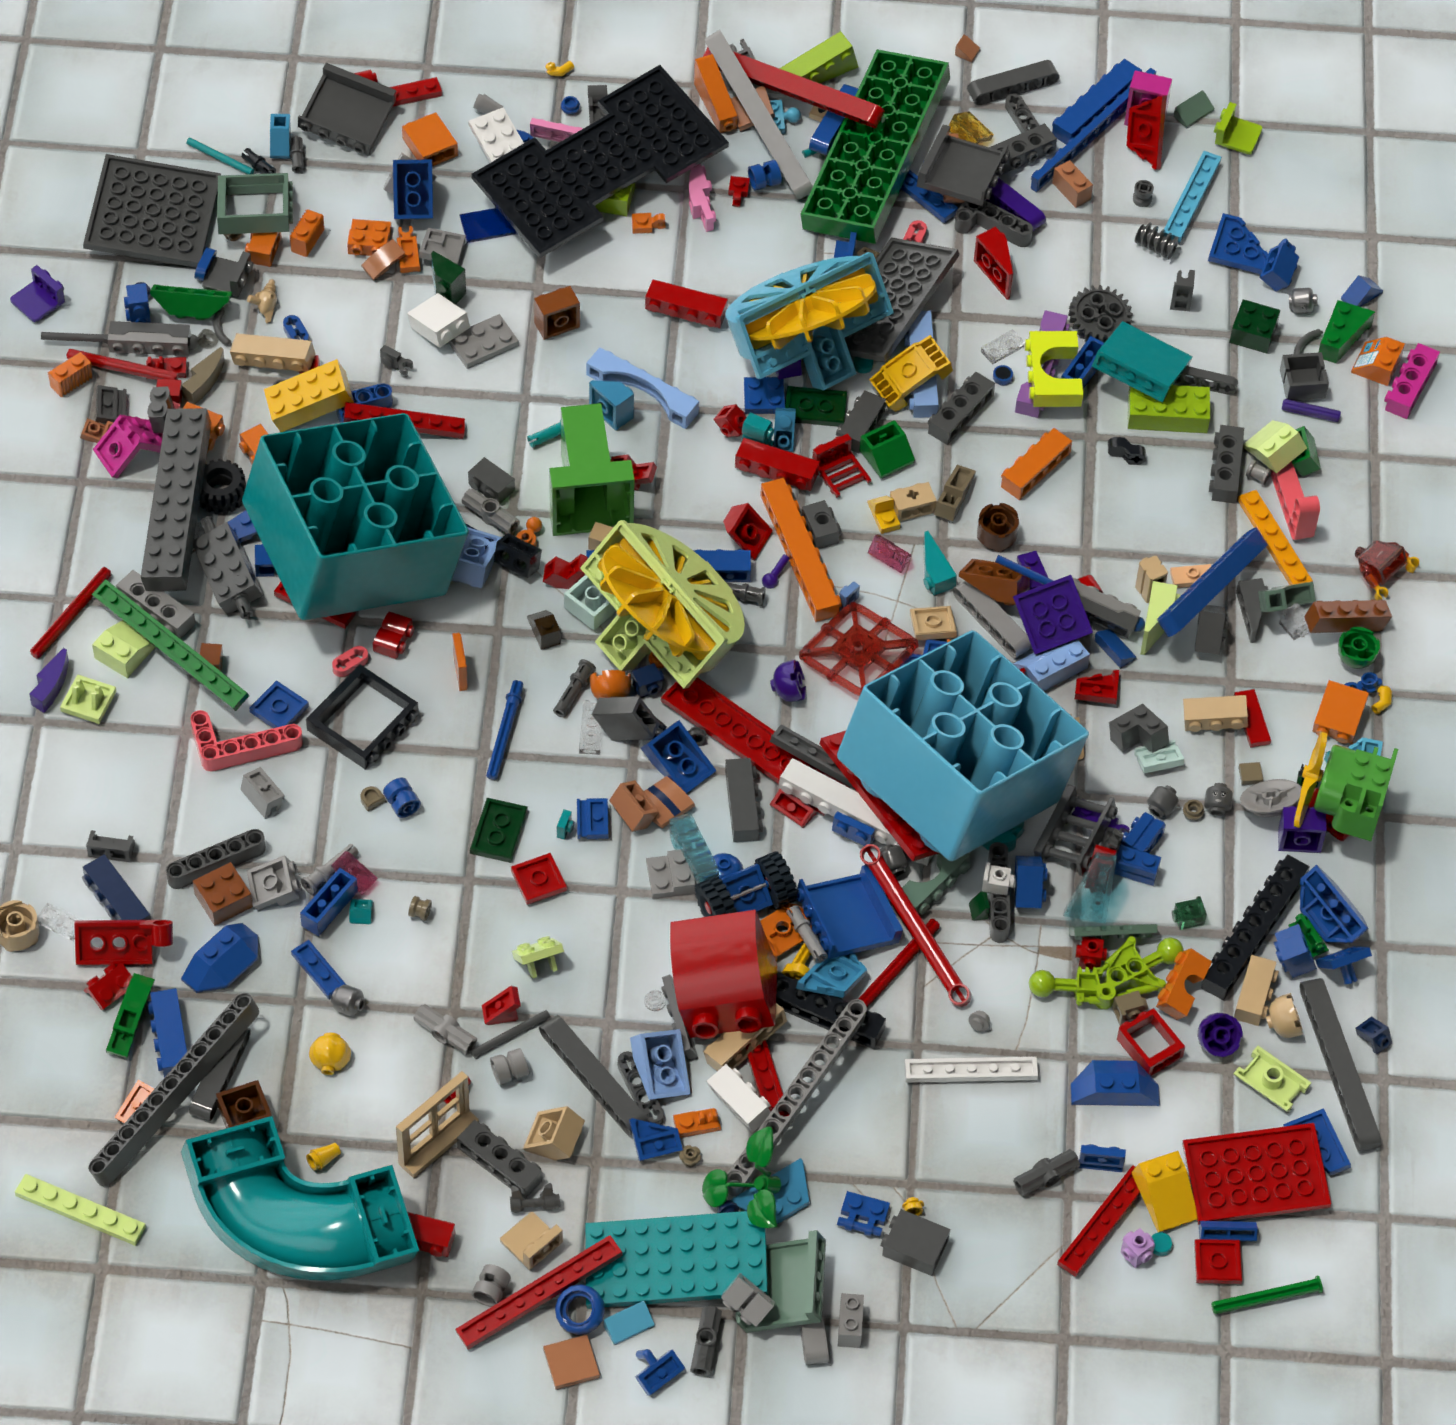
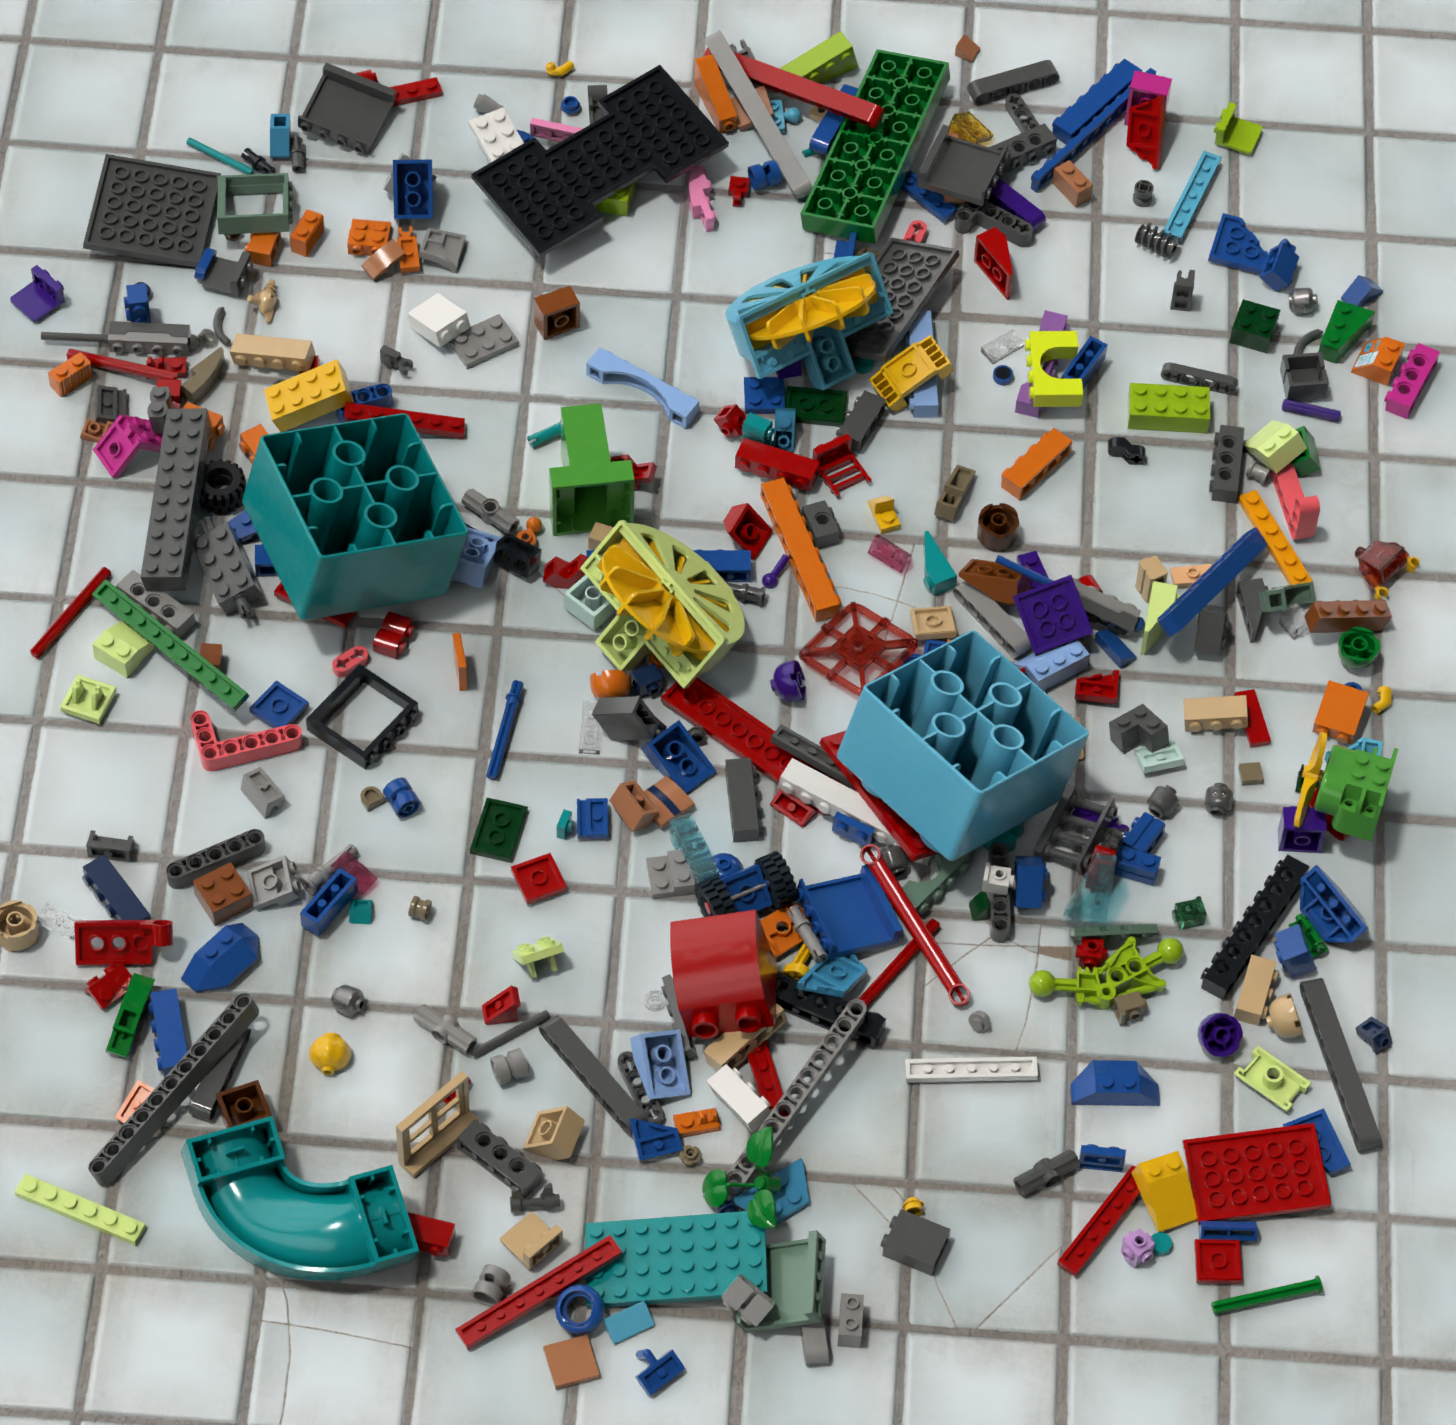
(50, 682): dark purple slope -> none
(190, 301): green wedge -> none
(299, 328): blue beam -> none
(317, 968): blue tile -> none
(321, 1156): yellow cone -> none
(430, 139): orange brick -> none
(448, 278): dark green slope -> none
(485, 225): clear blue piece -> none
(491, 480): dark grey brick -> none
(545, 629): dark brown slope -> none
(578, 681): dark grey pin -> none
(615, 399): dark azure slope -> none
(645, 222): orange plate -> none
(686, 303): red brick -> none
(704, 1352): dark grey piece -> none
(849, 594): medium blue plate -> none
(866, 1209): blue plate -> none
(887, 449): green slope -> none
(913, 501): tan brick -> none
(961, 408): dark grey brick -> none
(1100, 313): dark grey gear -> none
(1141, 361): teal panel -> none
(1161, 1059): red window -> none
(1174, 998): orange arch -> none
(1193, 109): sand green slope -> none
(1193, 805): dark tan plate -> none
(1270, 797): light grey piece -> none
(1344, 960): blue tile -> none
(1370, 682): blue plate -> none

